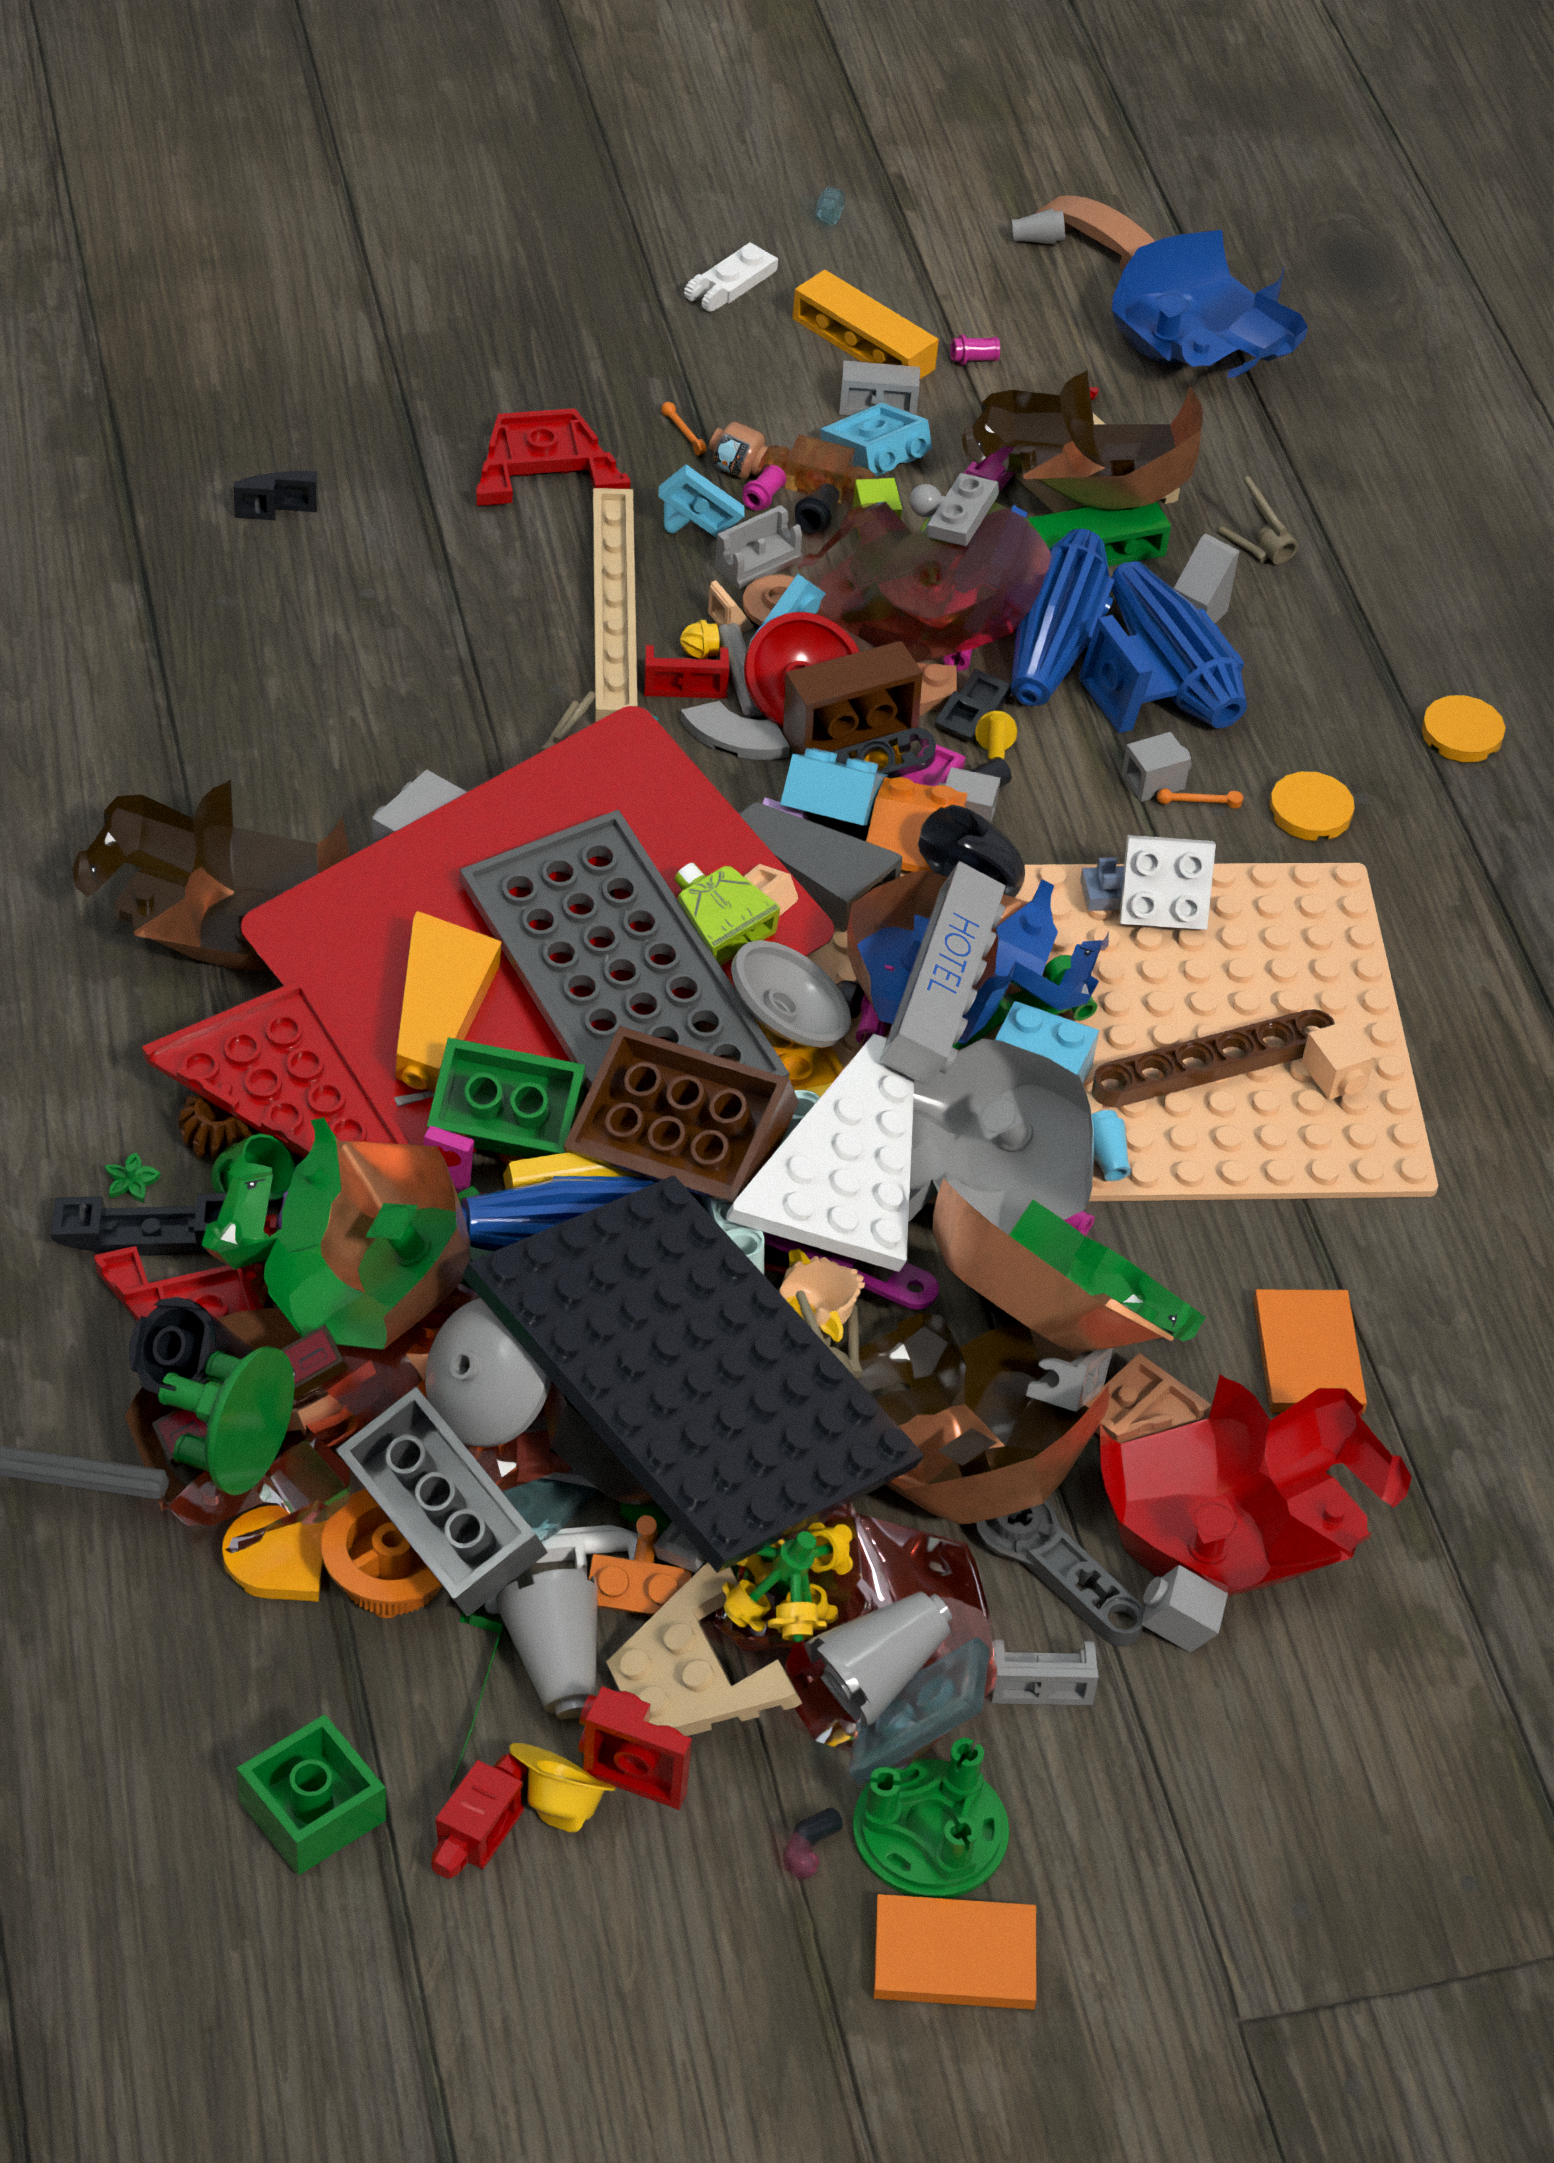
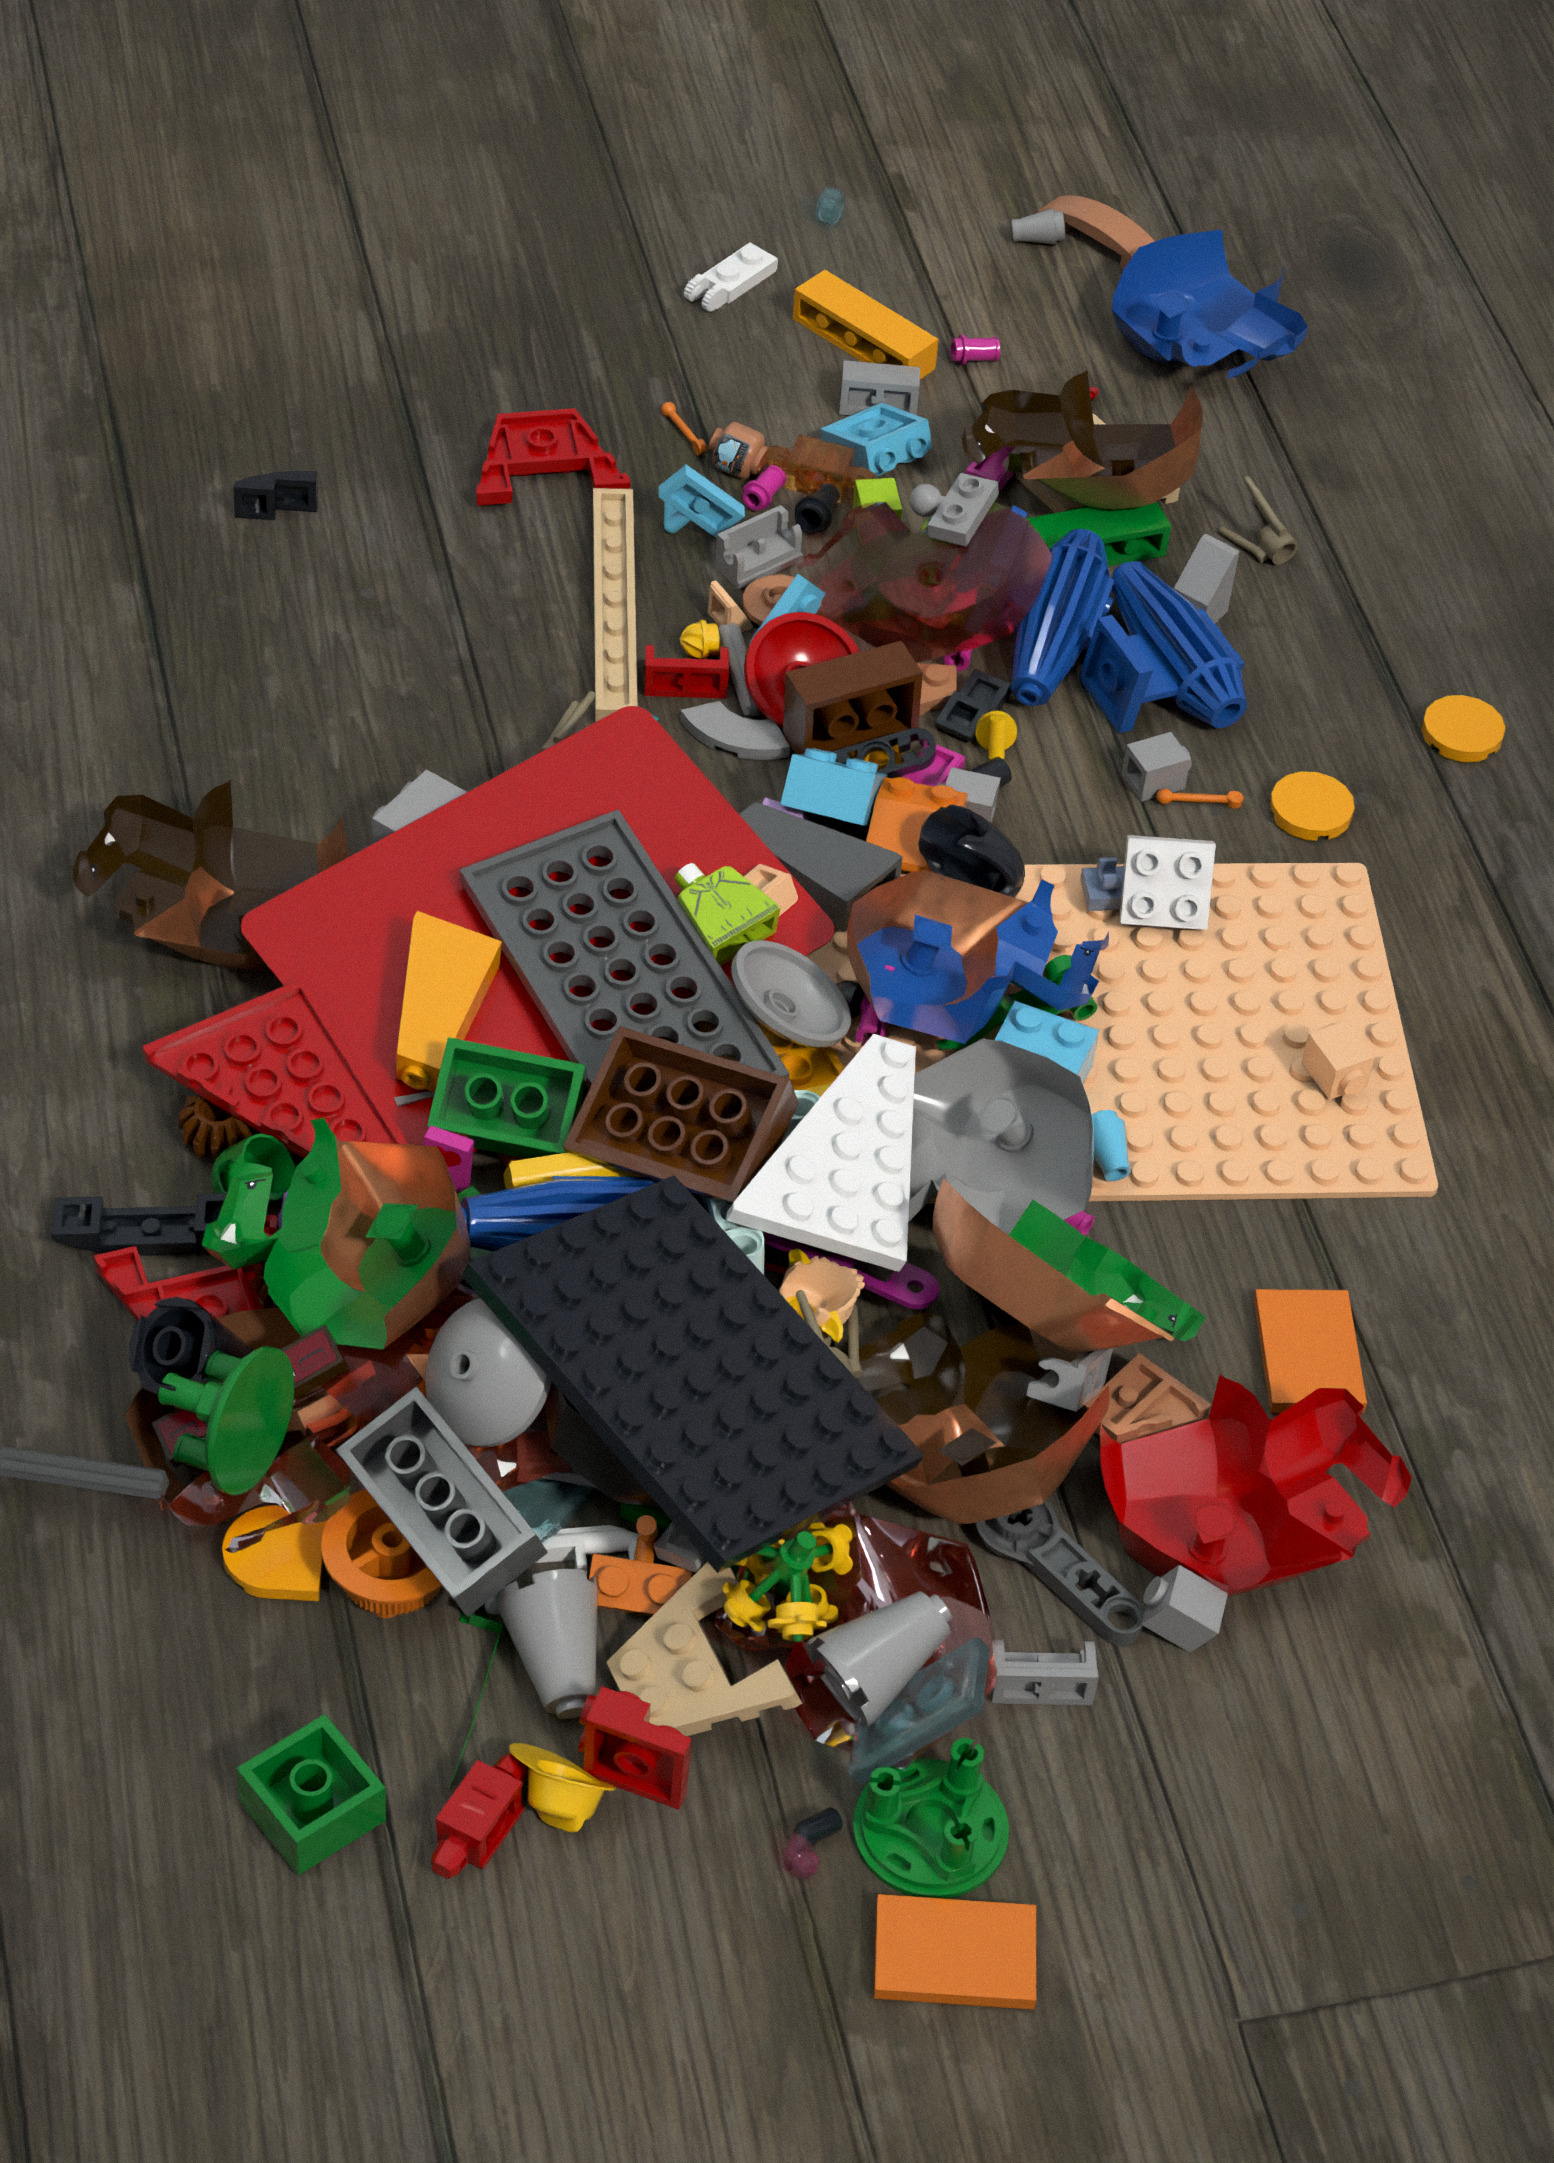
(131, 1177): green plant -> none
(943, 975): light grey brick -> none
(1210, 1051): reddish brown beam -> none

